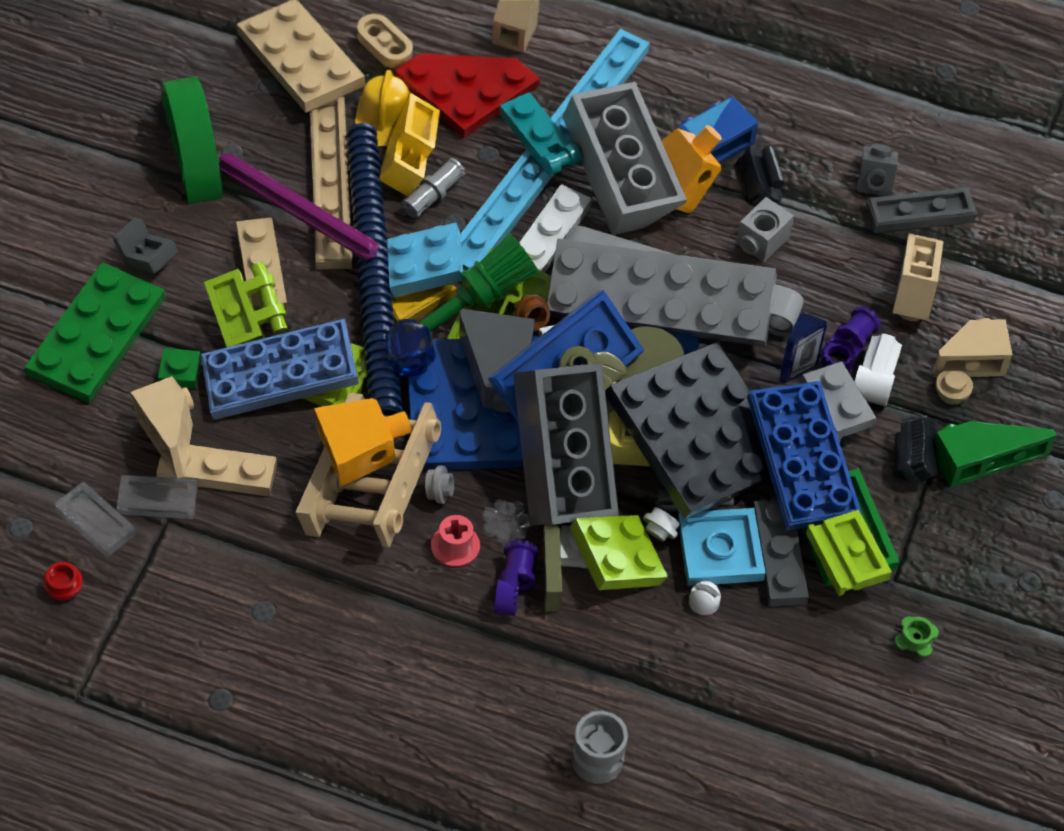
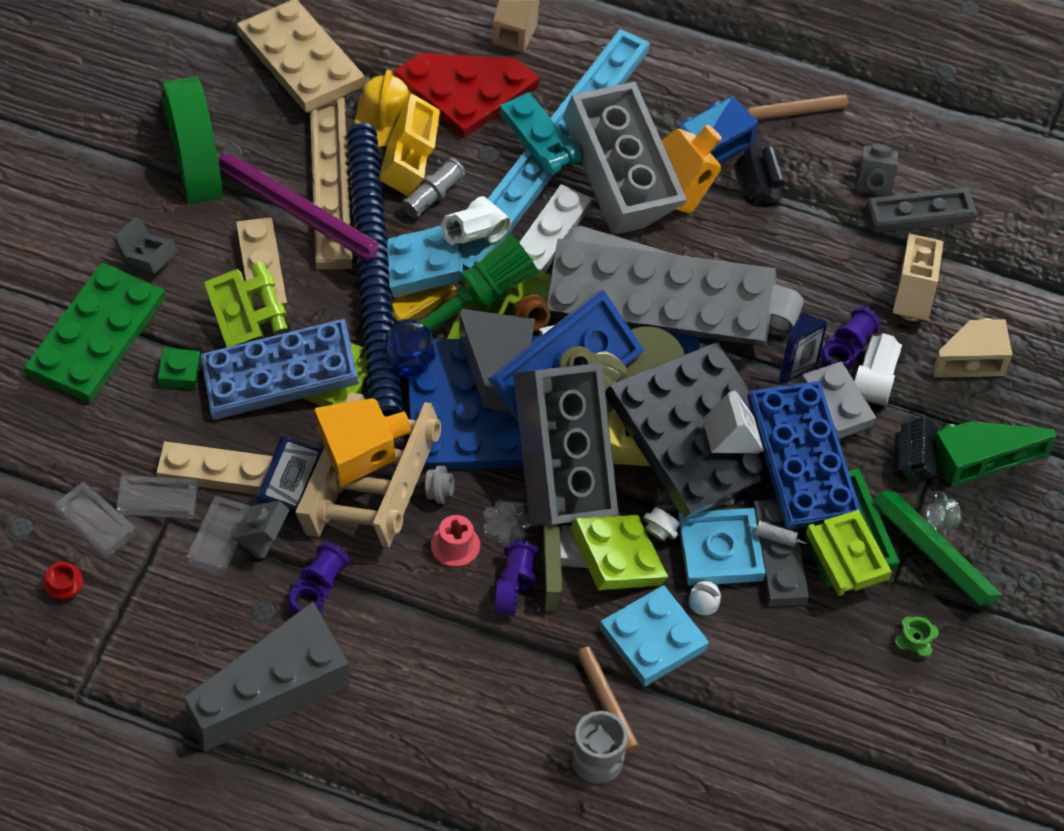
(166, 419): tan slope -> none
(215, 539): none -> clear tile
(261, 527): none -> dark grey bracket
(269, 680): none -> dark grey wedge
(288, 473): none -> slope
(318, 577): none -> dark purple connector
(388, 45): tan plate -> none
(476, 222): none -> white piece
(604, 692): none -> medium nougat bar
(654, 635): none -> medium azure plate
(732, 427): none -> white slope
(764, 229): light grey brick -> none
(776, 534): none -> white piece
(799, 107): none -> medium nougat bar
(937, 548): none -> green tile
(943, 513): none -> clear plate
(954, 386): tan plate -> none

